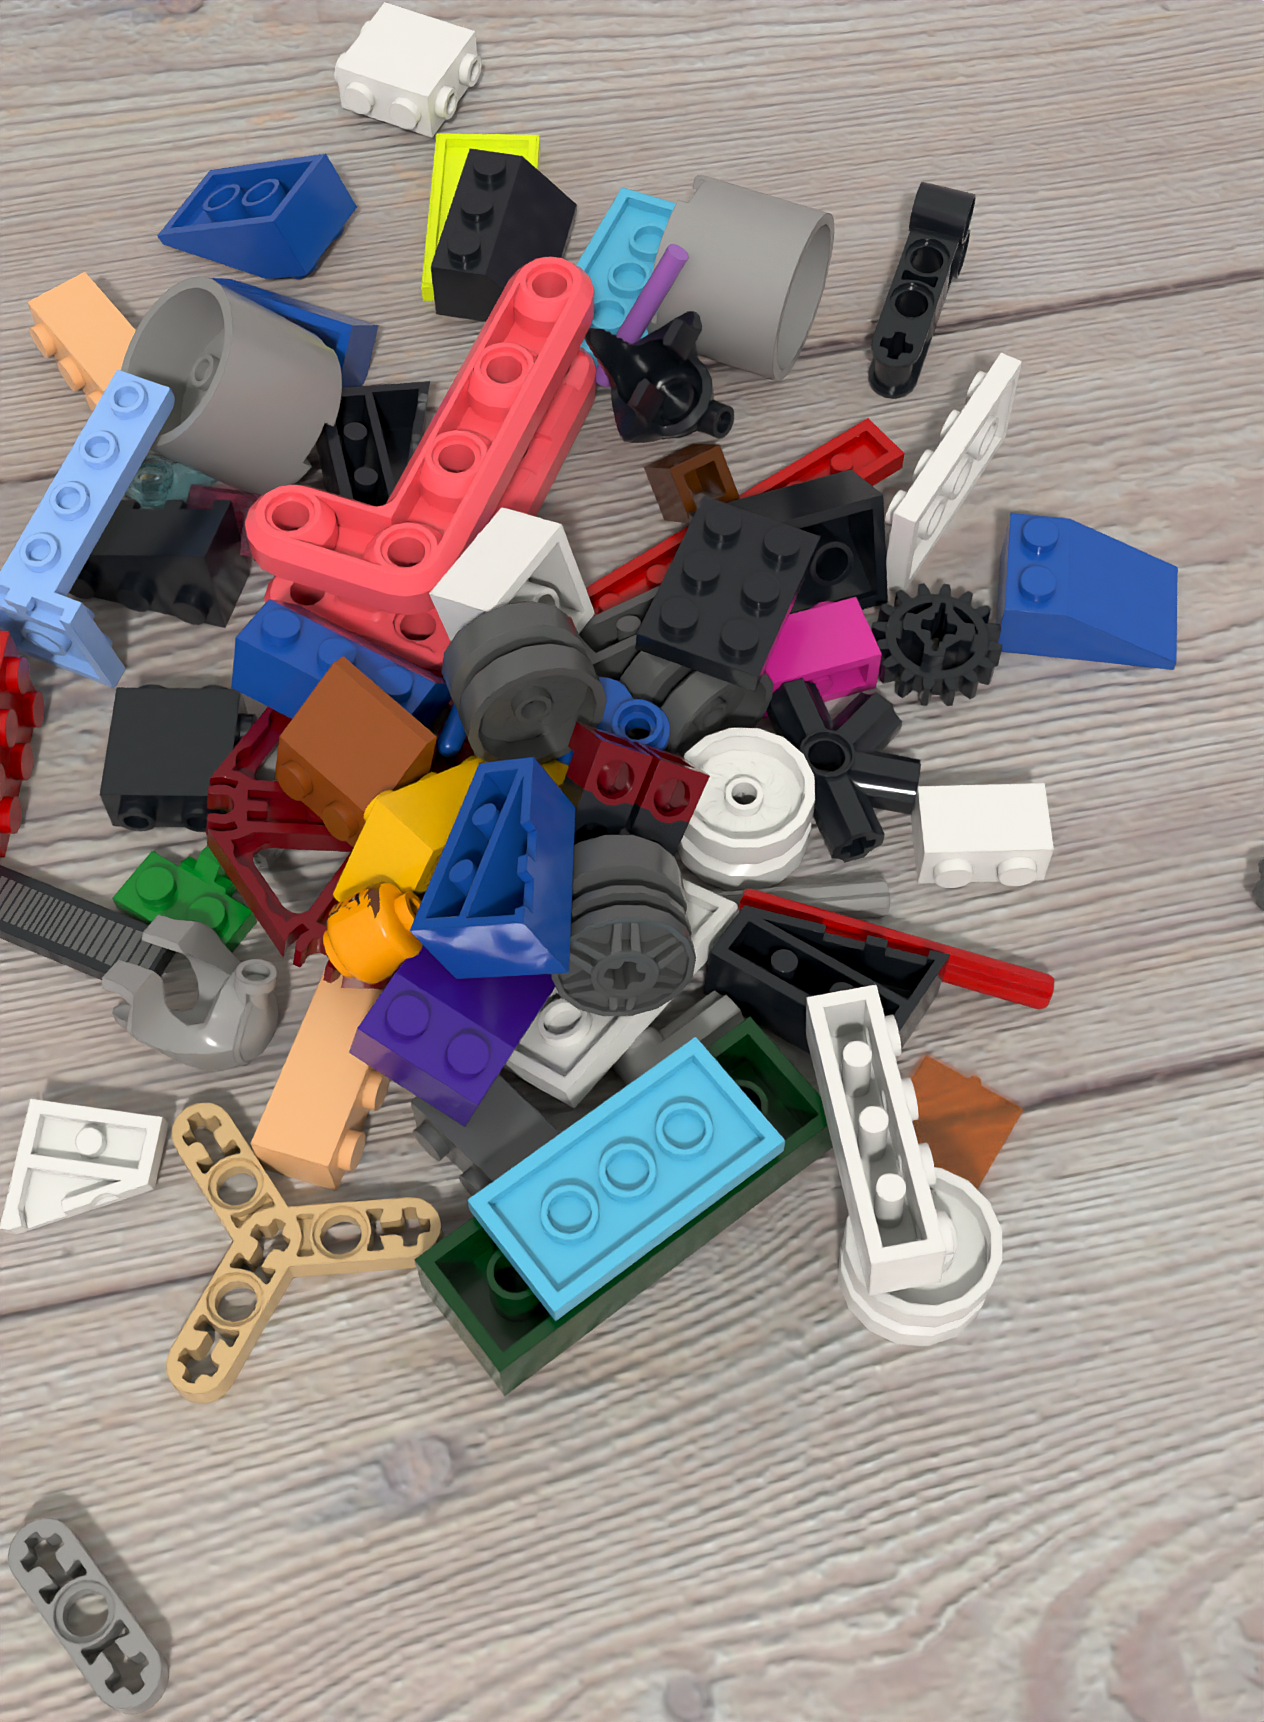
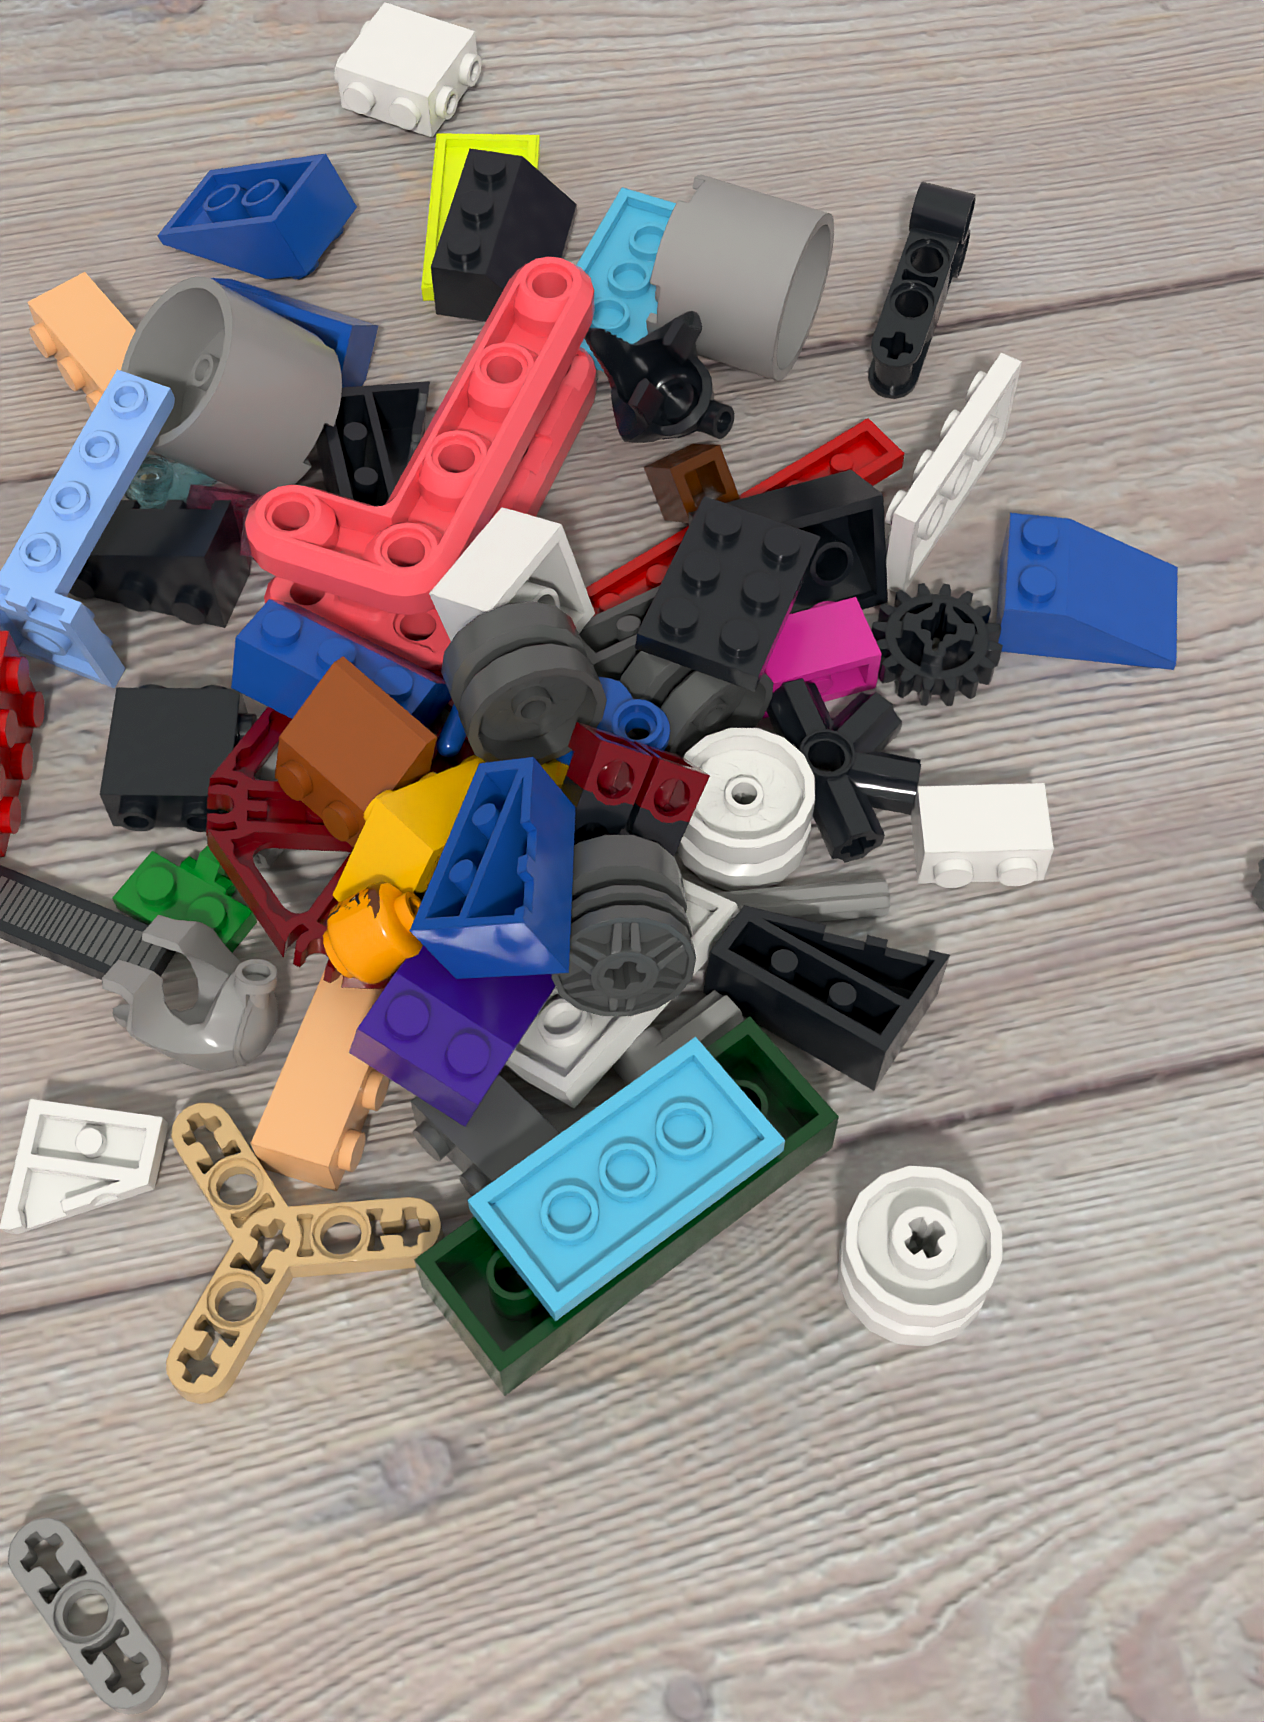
(649, 299): medium lavender bar -> none
(875, 1142): white brick -> none
(961, 1120): clear orange piece -> none
(963, 968): red axle -> none

